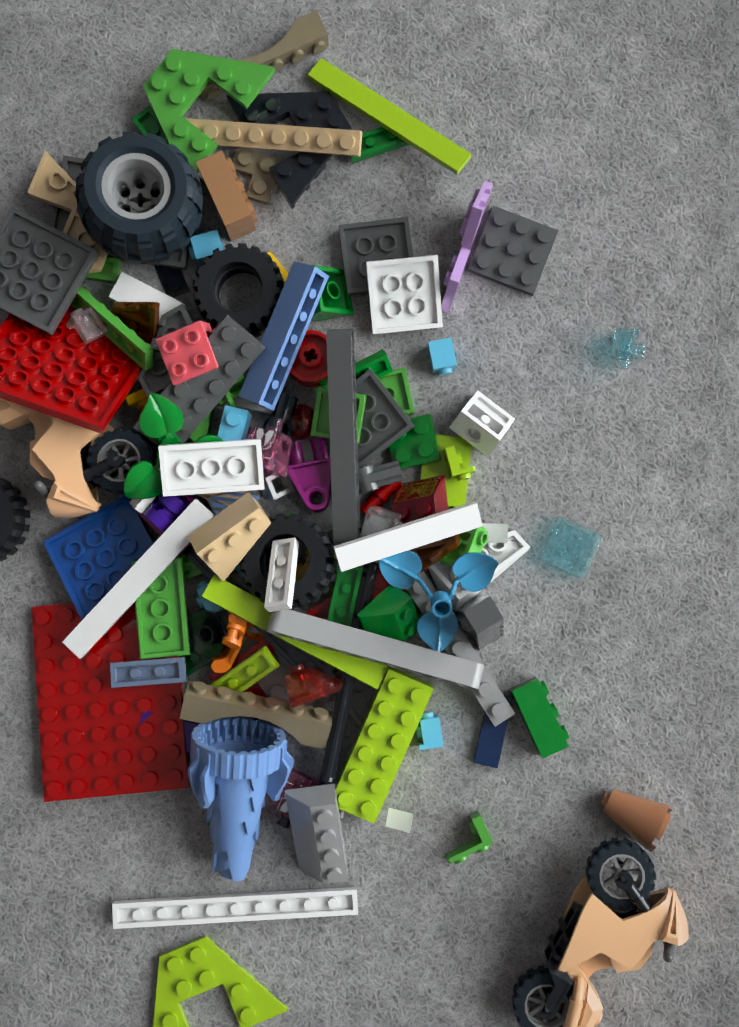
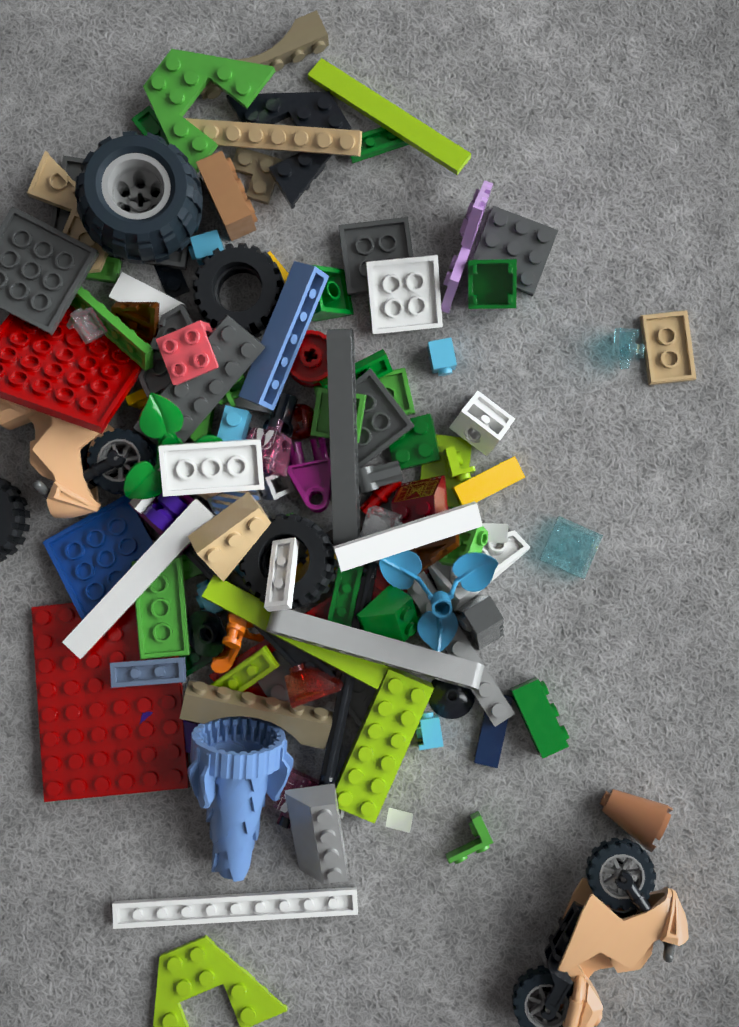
(450, 708): none -> black dish
(489, 482): none -> yellow tile
(492, 283): none -> green container
(667, 347): none -> tan tile

